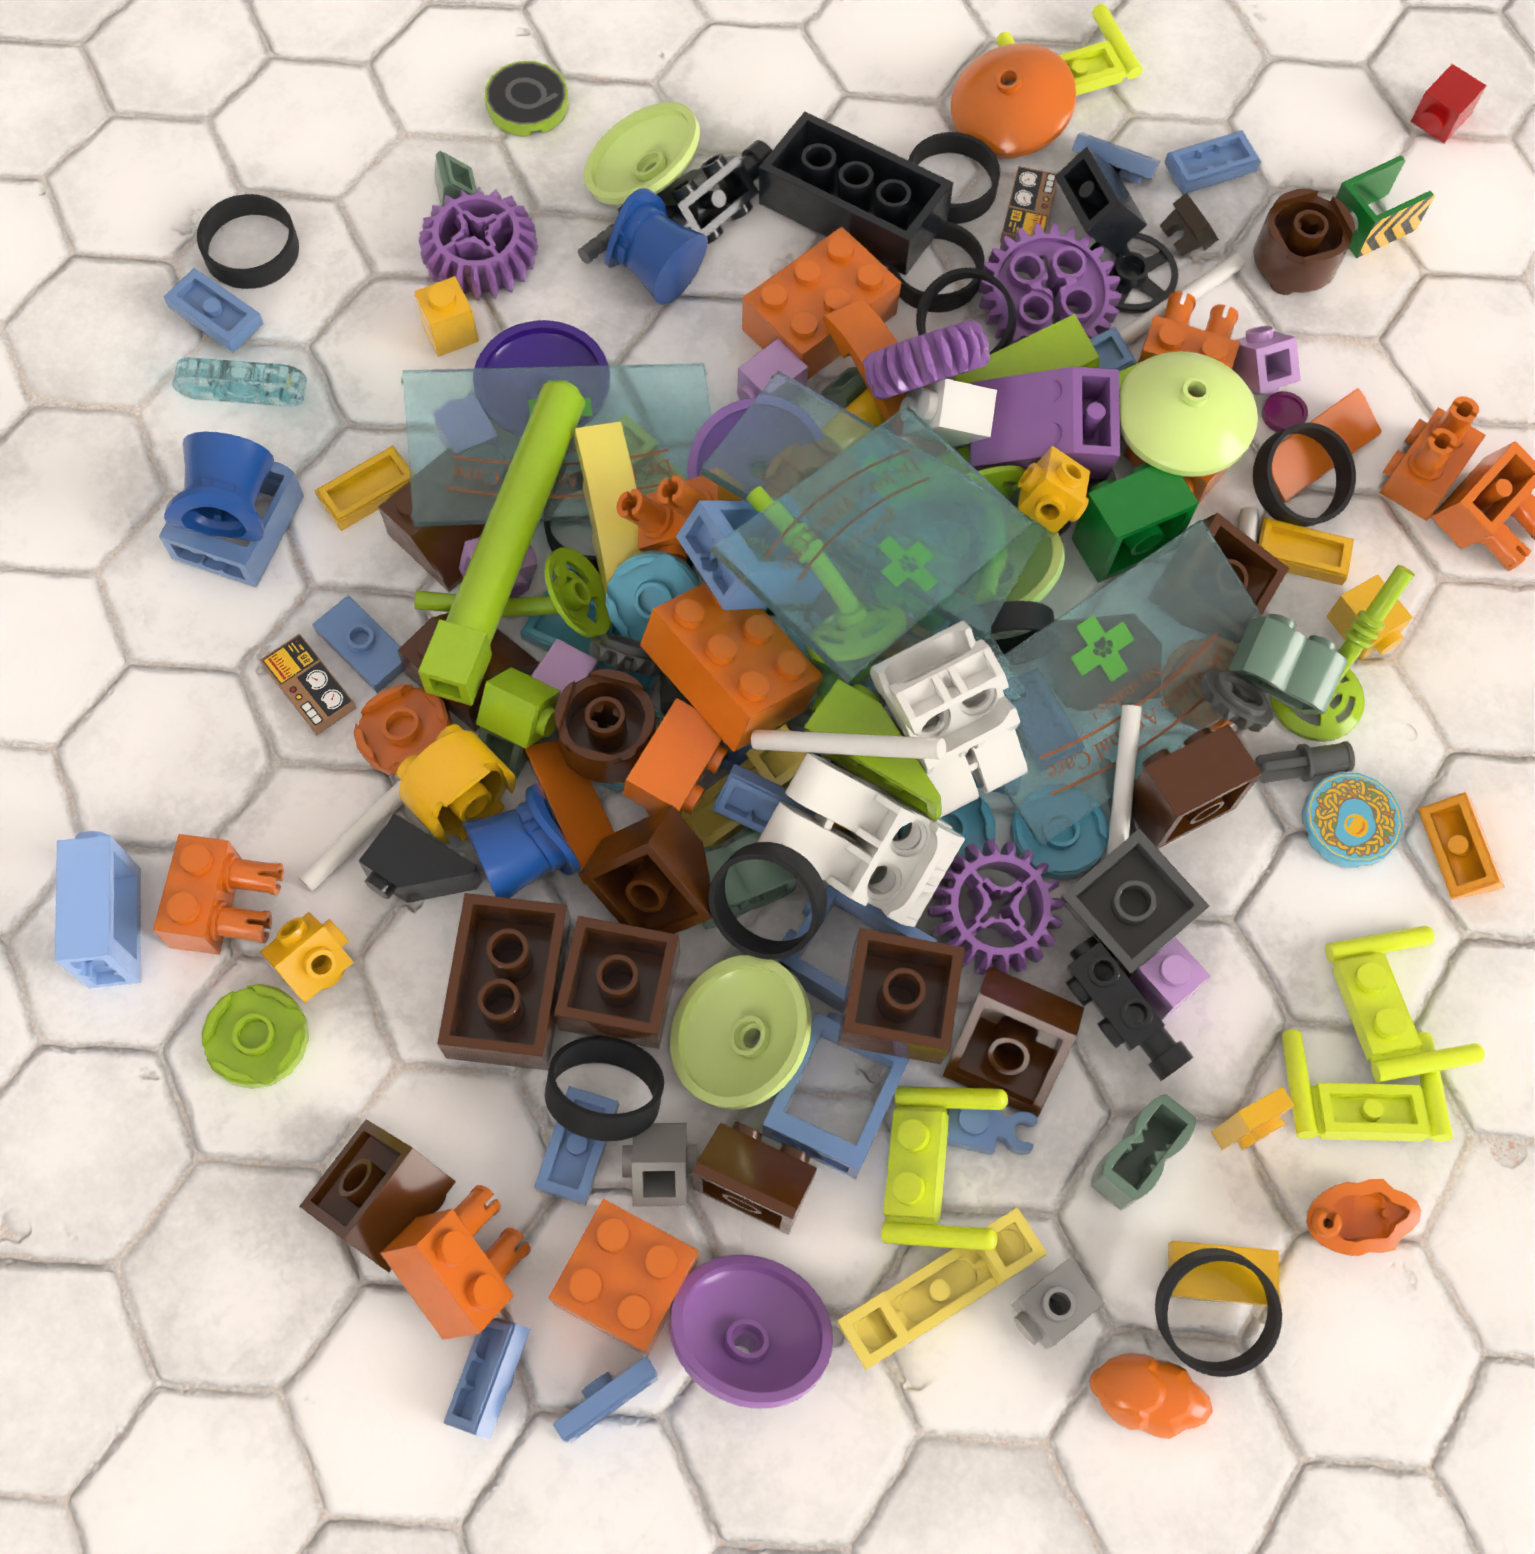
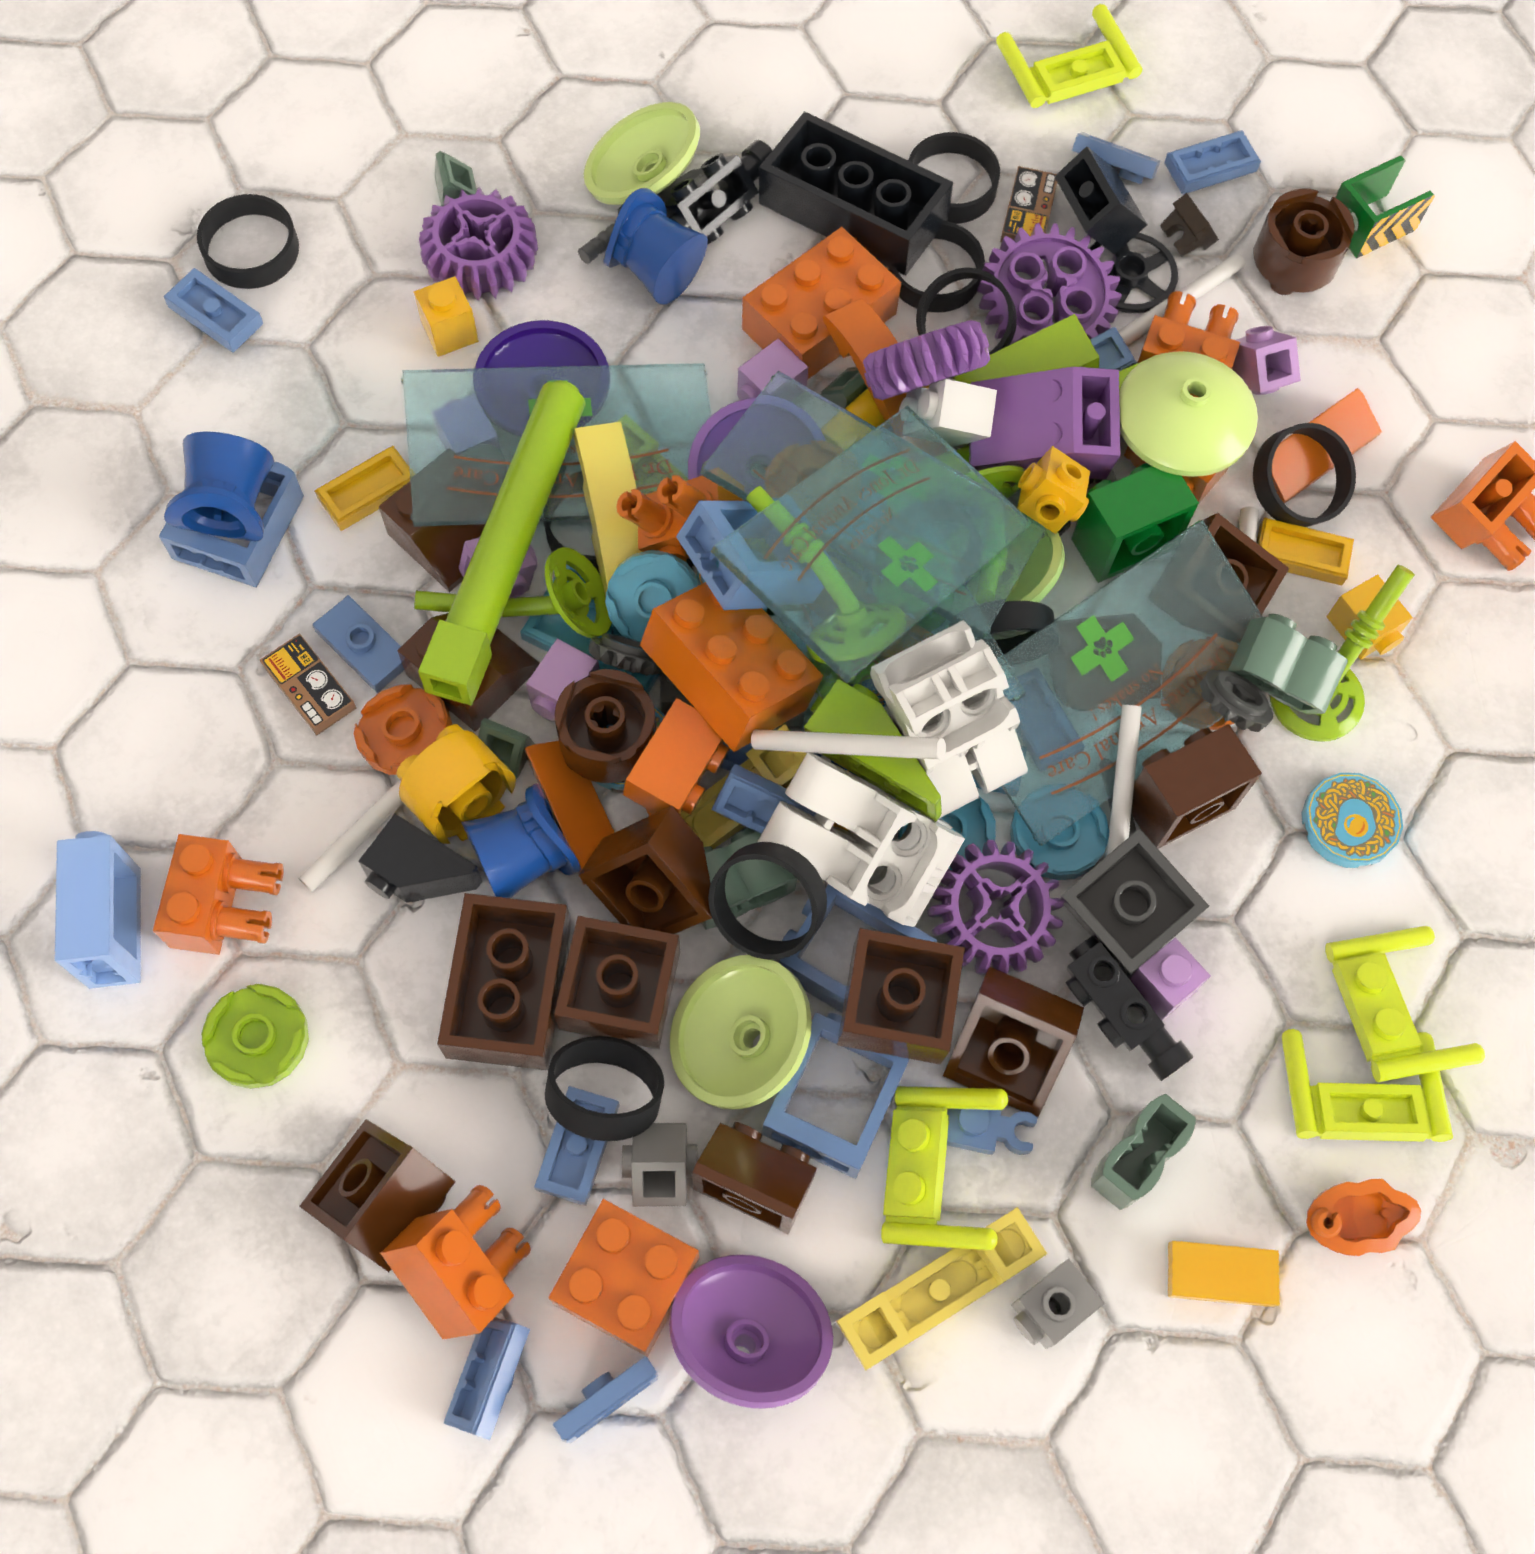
(239, 381): clear light blue beam -> none
(308, 955): yellow brick -> none
(518, 707): lime brick -> none
(526, 98): tile -> none
(1017, 116): orange dish -> none
(1150, 1395): orange arm -> none
(1254, 1121): yellow plate -> none
(1262, 1346): black tyre -> none
(1284, 411): magenta piece -> none
(1306, 762): dark grey axle -> none
(1434, 459): orange brick -> none
(1448, 103): red brick -> none
(1461, 847): light orange slope -> none

